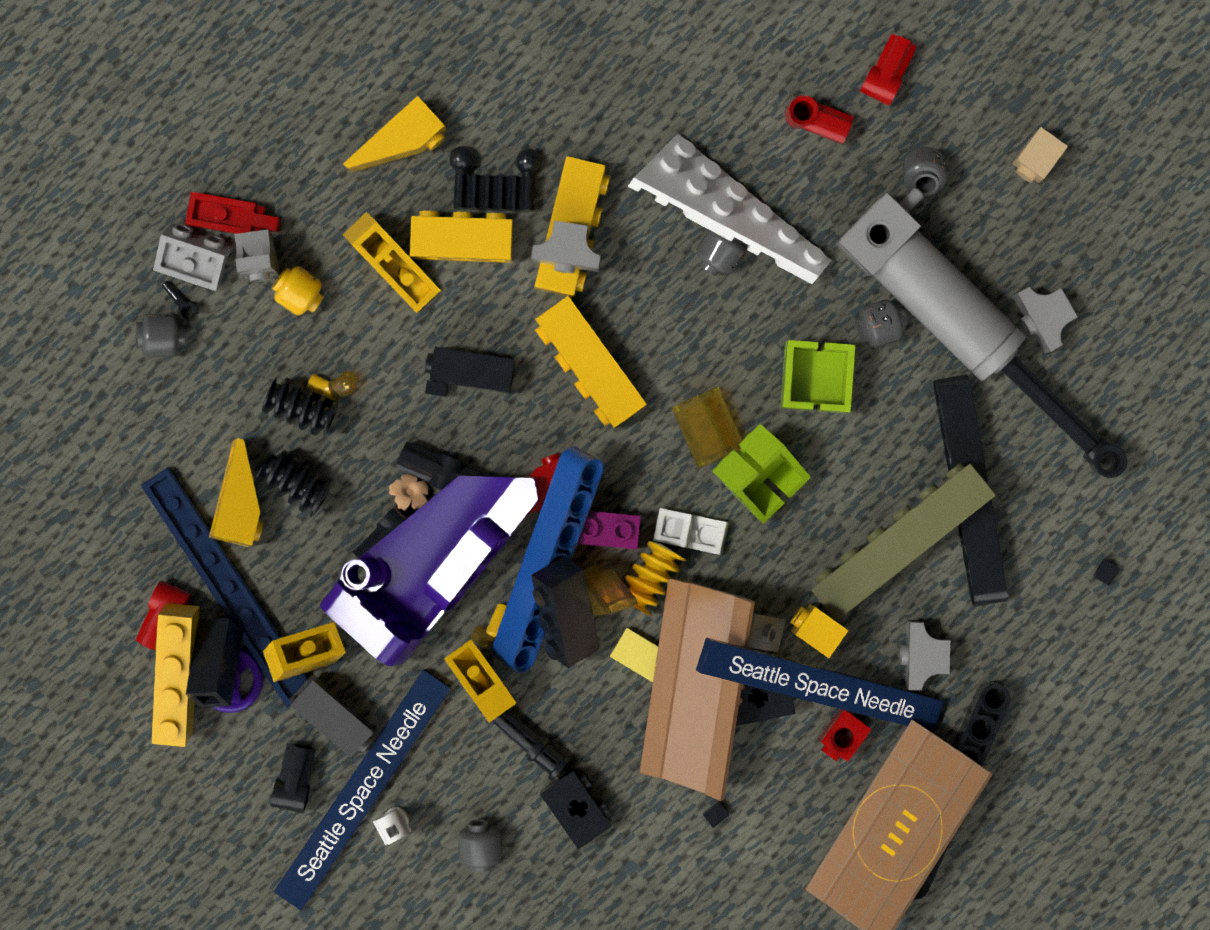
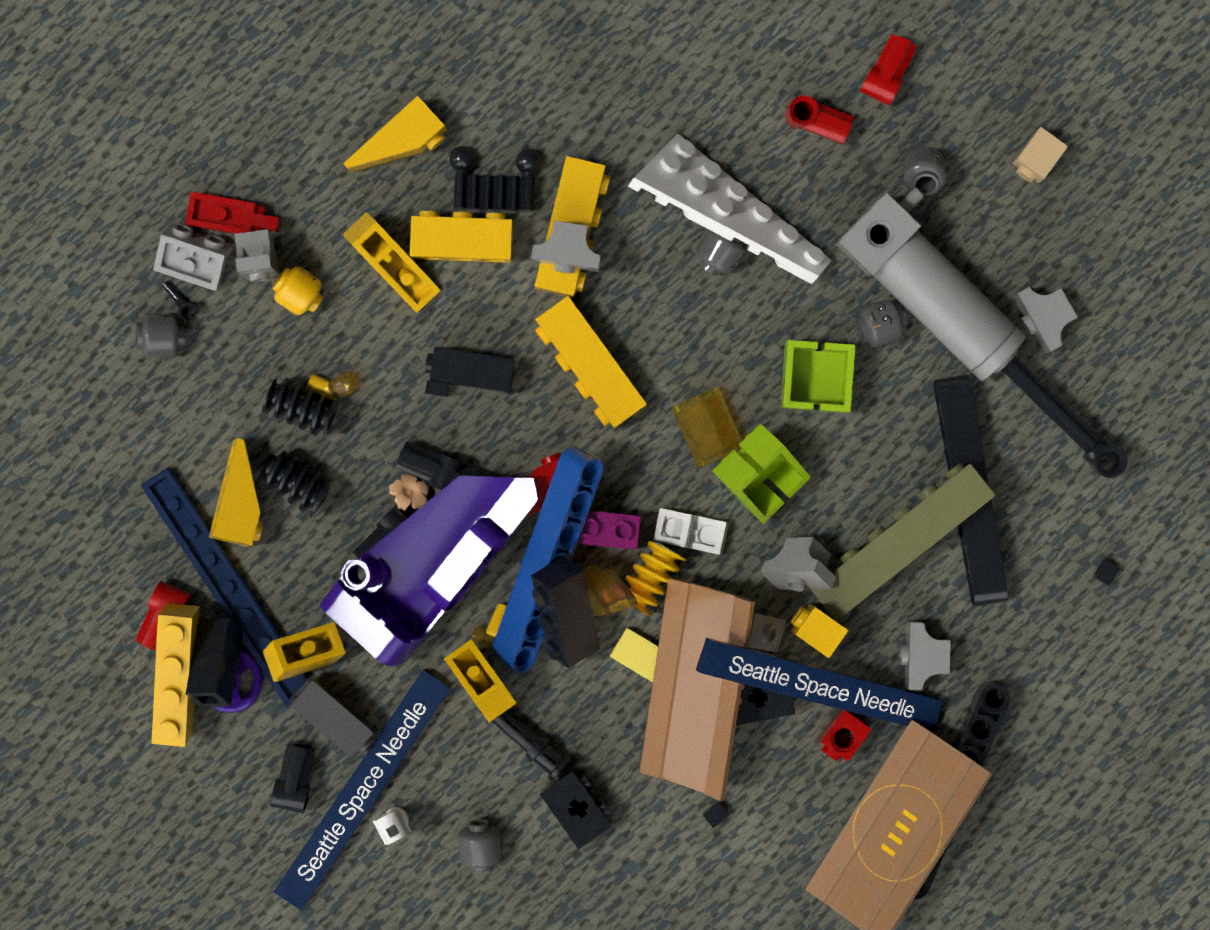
(800, 566): none -> light grey brick

